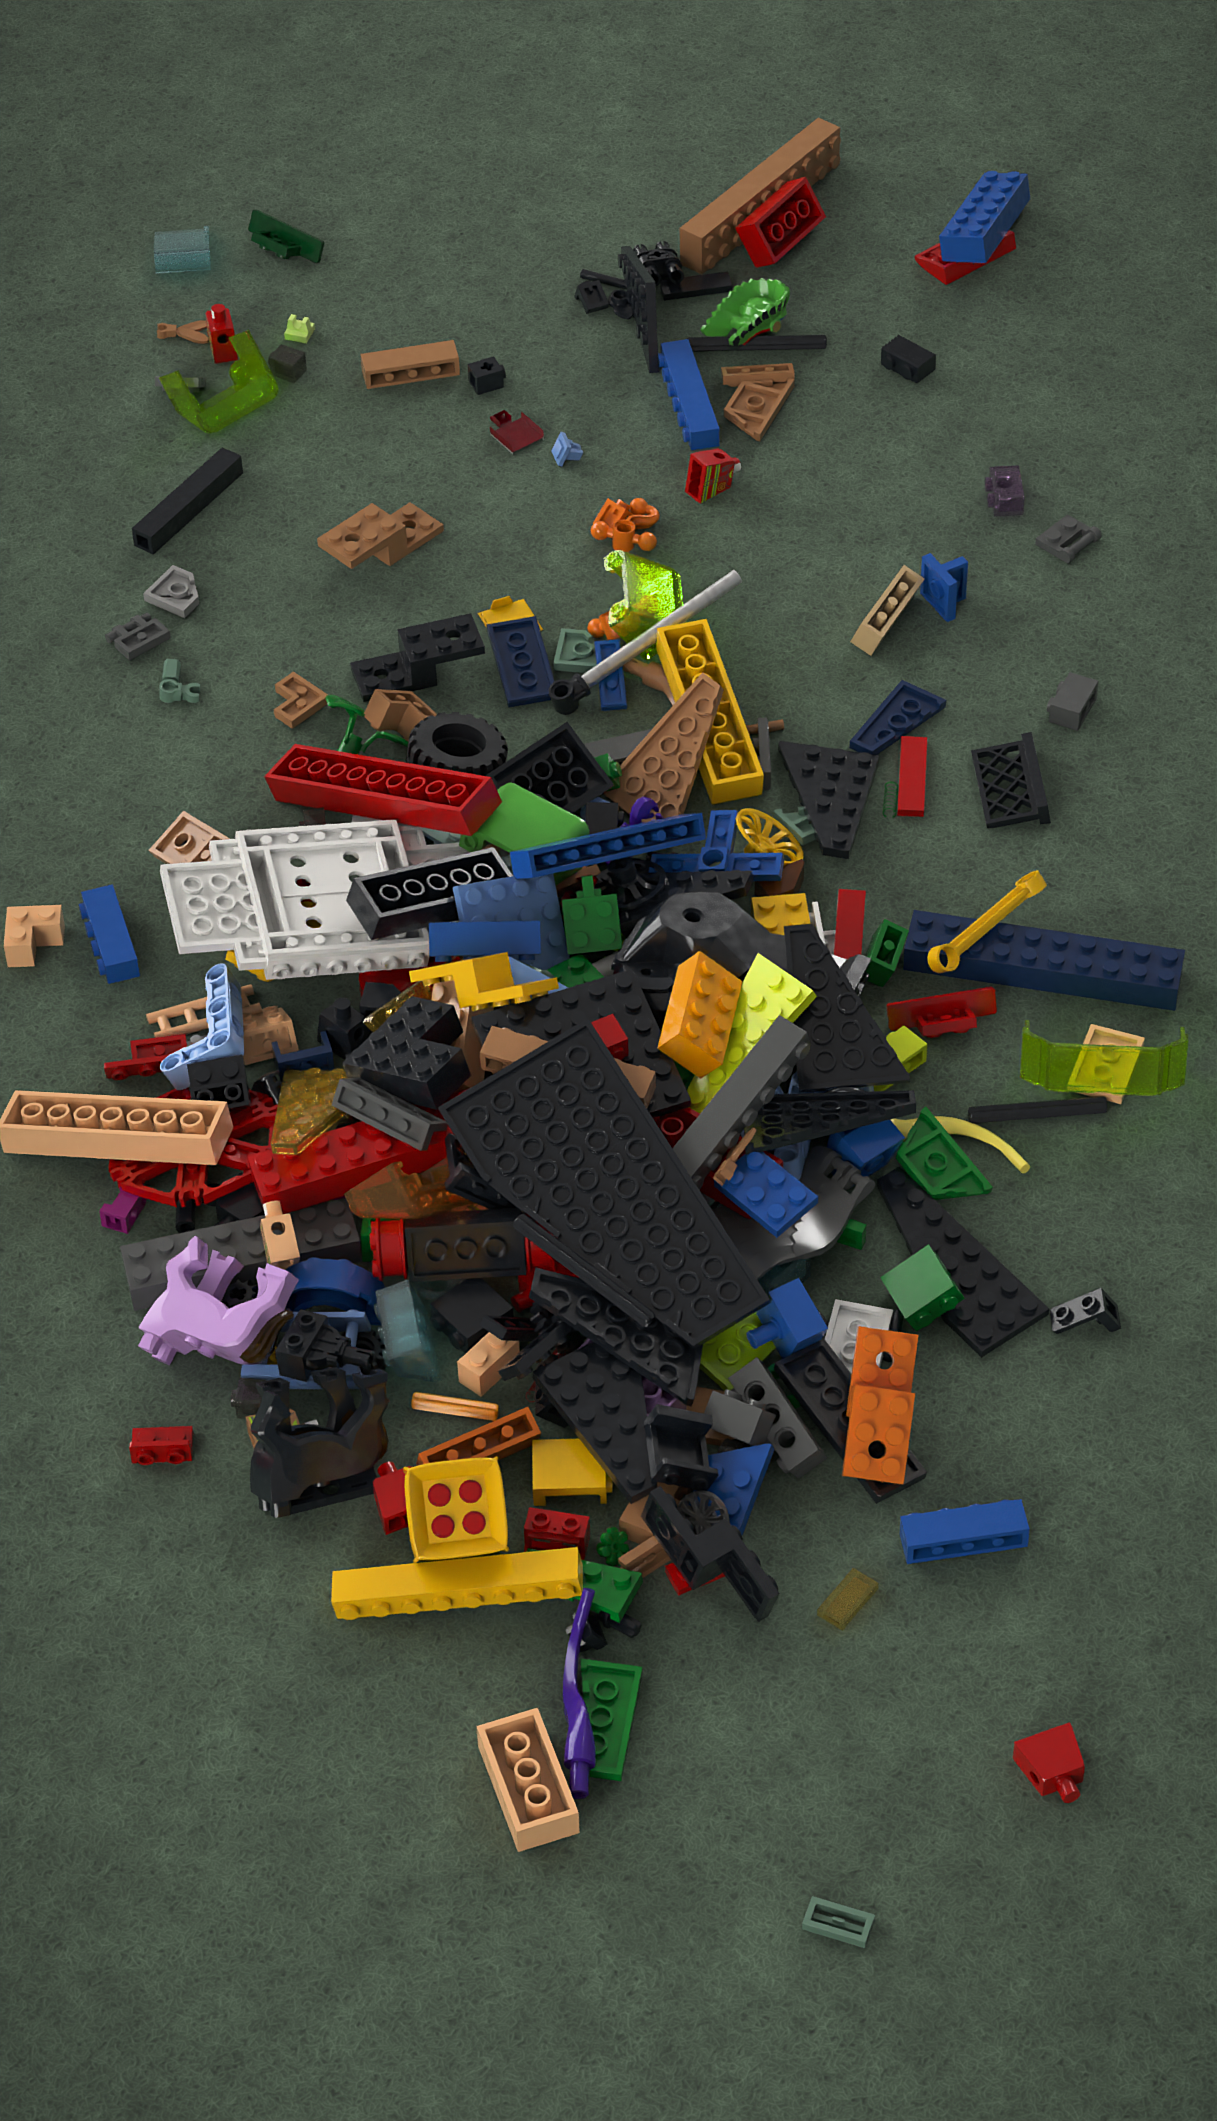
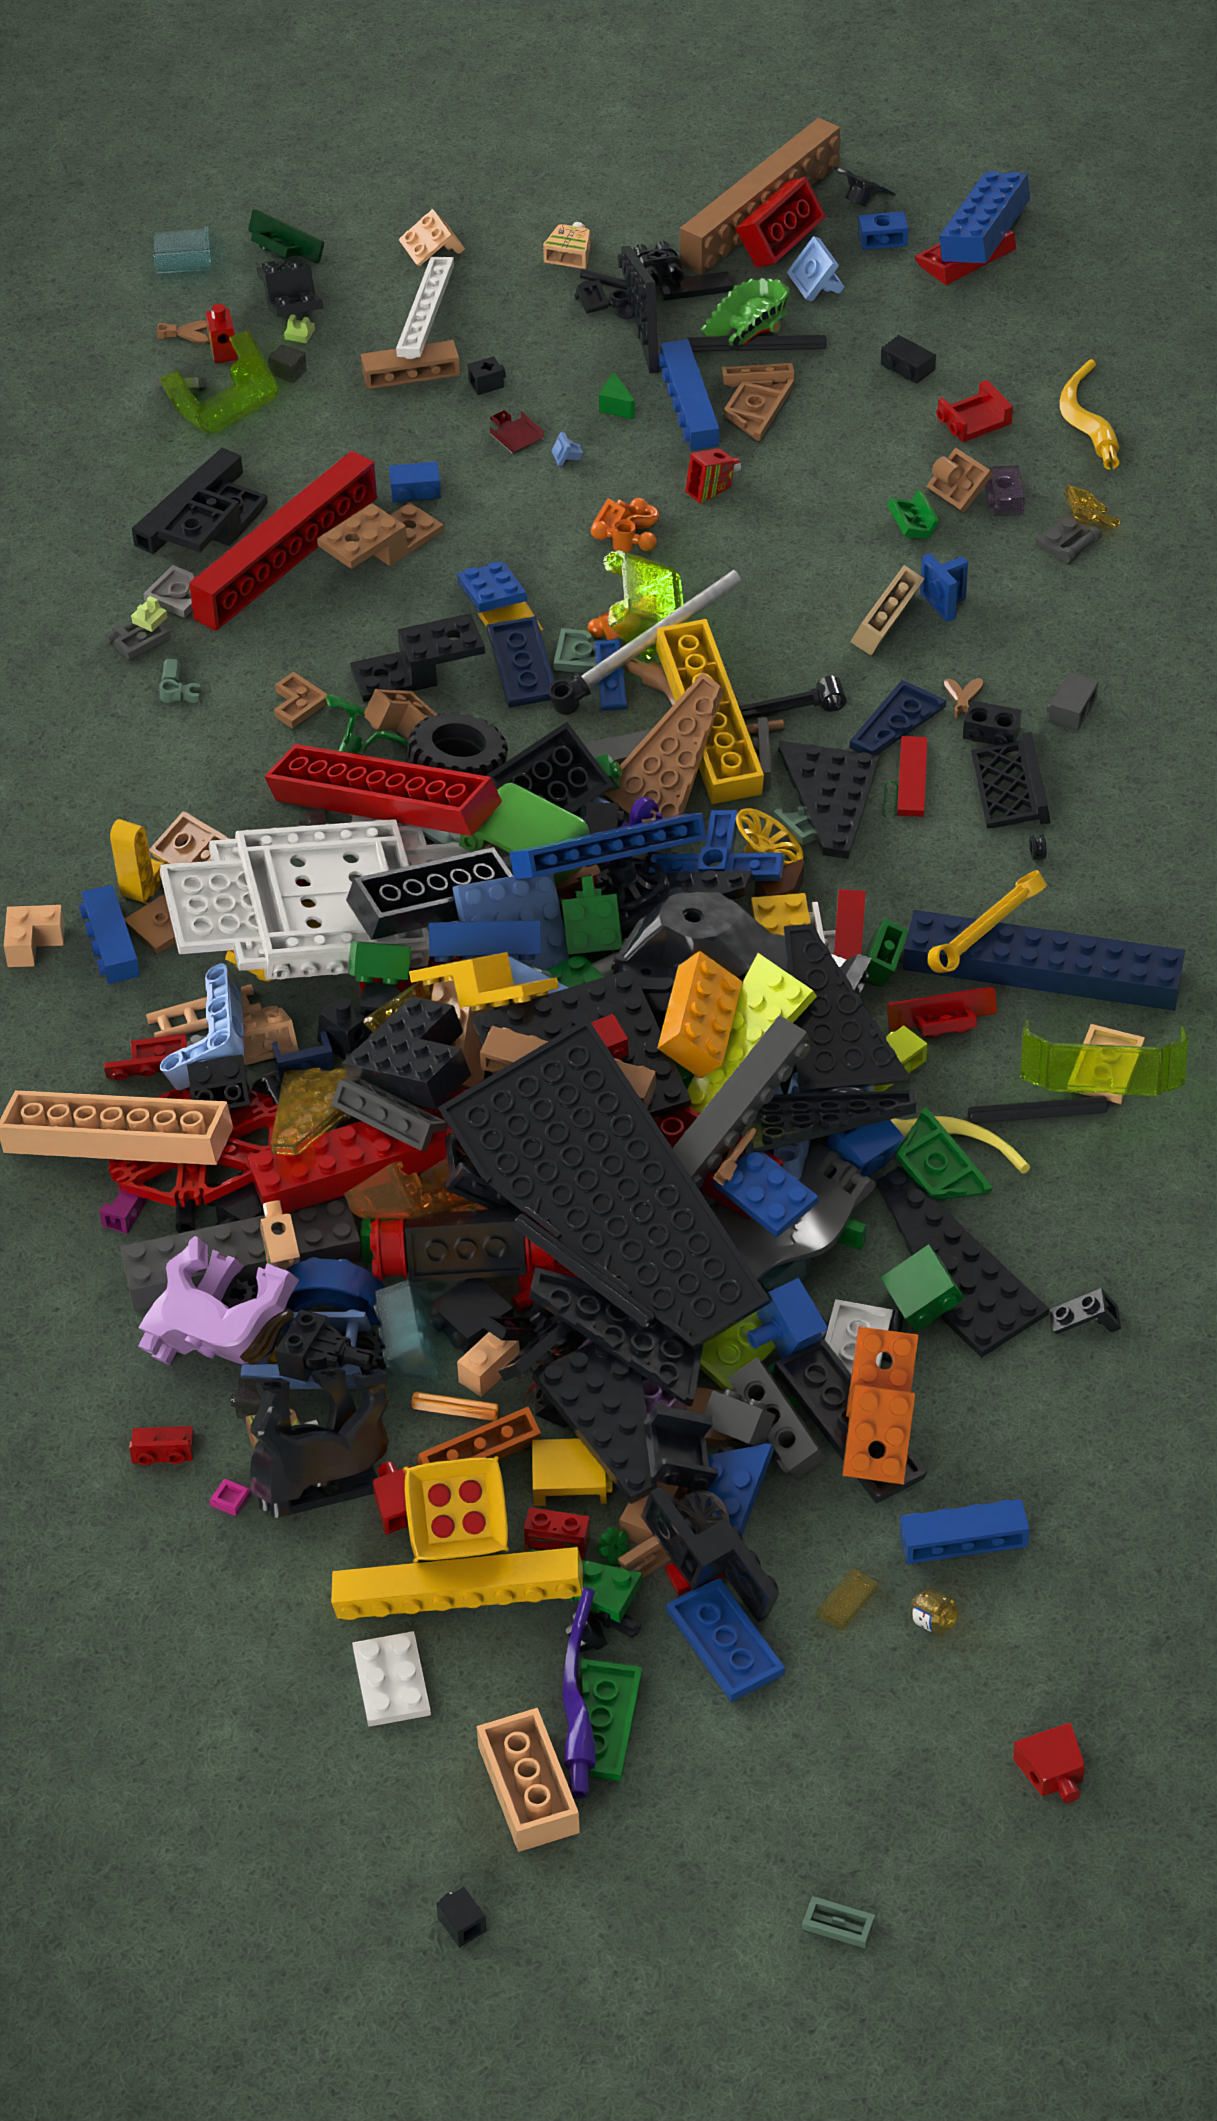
(135, 870): none -> yellow beam
(149, 614): none -> yellowish green tile
(153, 925): none -> medium nougat plate
(212, 516): none -> black bracket
(230, 1497): none -> dark pink tile
(282, 541): none -> red brick
(289, 287): none -> black bracket
(379, 961): none -> green brick
(391, 1679): none -> white plate
(414, 481): none -> blue brick
(425, 307): none -> white plate
(428, 237): none -> light nougat bracket
(461, 1916): none -> black brick
(491, 586): none -> blue plate
(568, 246): none -> light nougat torso
(616, 399): none -> green slope
(725, 1639): none -> blue plate
(815, 270): none -> light blue bracket
(827, 694): none -> black piece
(856, 191): none -> black wheel
(883, 230): none -> blue brick
(914, 517): none -> green bracket
(934, 1611): none -> clear yellow head
(958, 479): none -> medium nougat plate
(963, 696): none -> medium nougat piece
(976, 414): none -> red panel
(991, 723): none -> black brick
(1037, 847): none -> black bush
(1087, 508): none -> clear yellow wing
(1090, 423): none -> yellow animal

